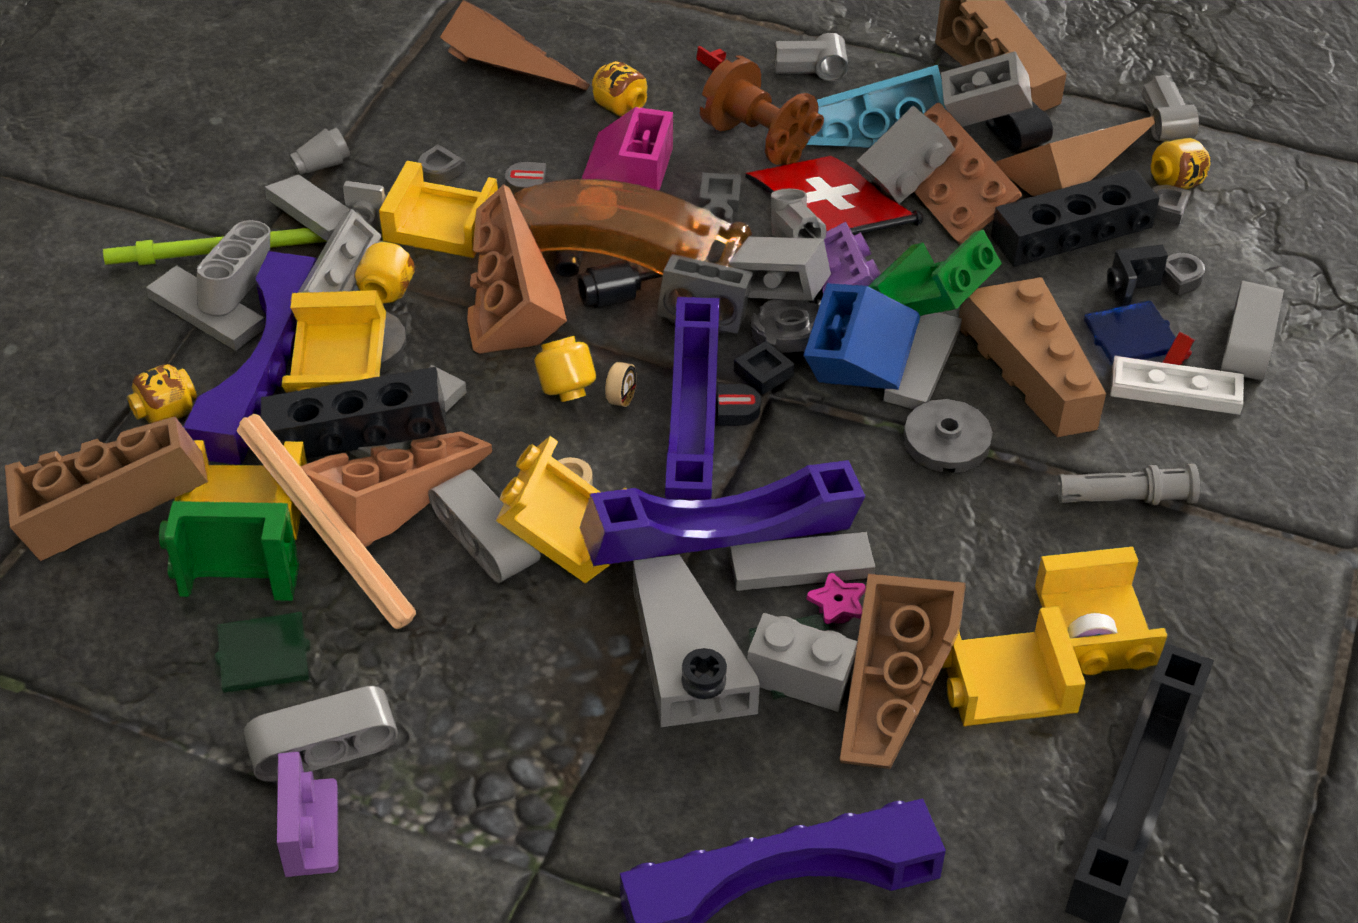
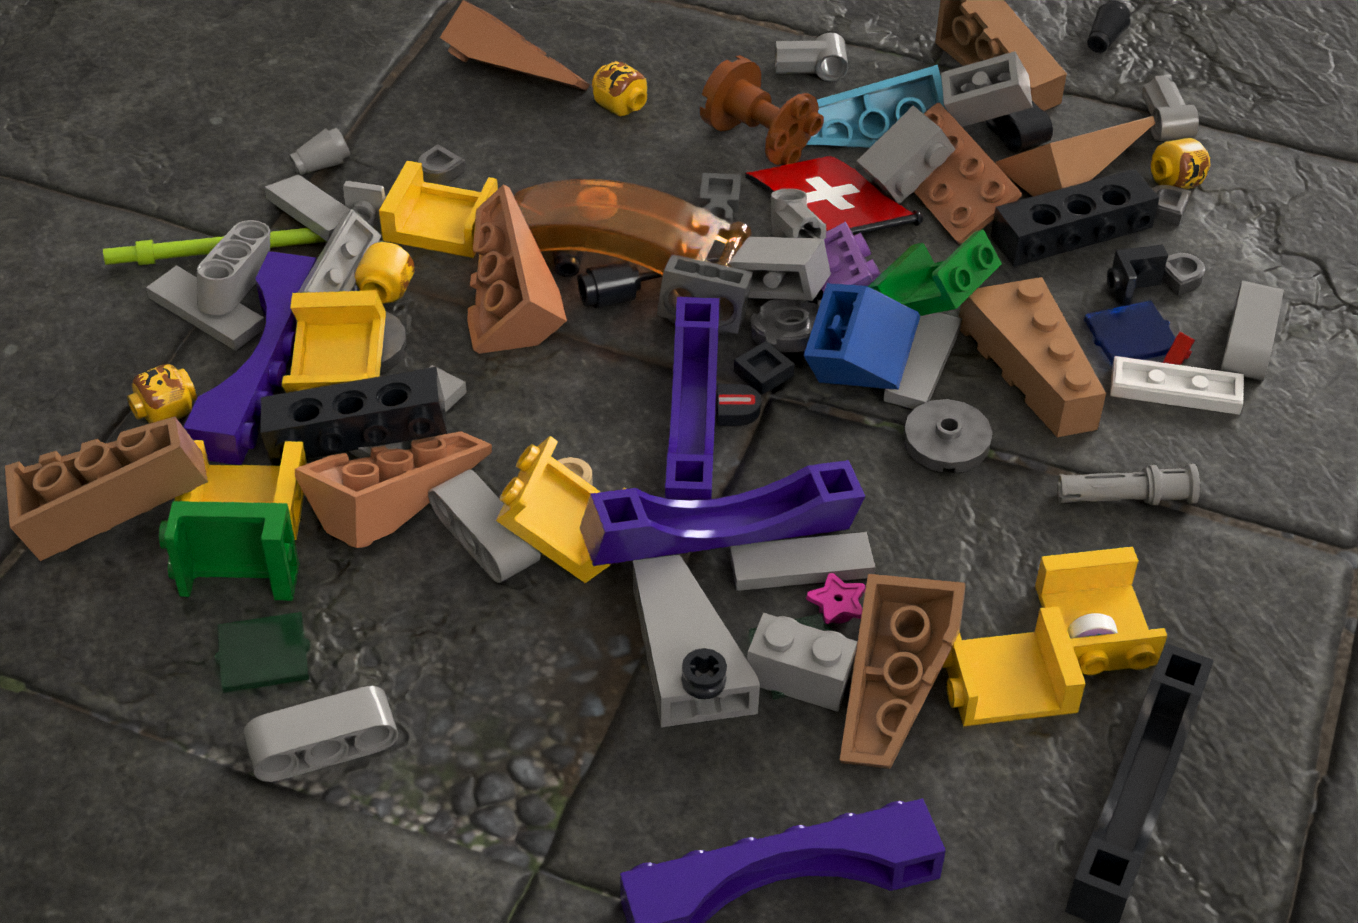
(306, 819): medium lavender bracket -> none
(326, 522): light nougat axle -> none
(525, 175): flat silver tile -> none
(565, 368): yellow head -> none
(621, 384): tan tile -> none
(633, 149): dark pink slope -> none
(710, 59): red piece -> none
(1109, 23): none -> black cone

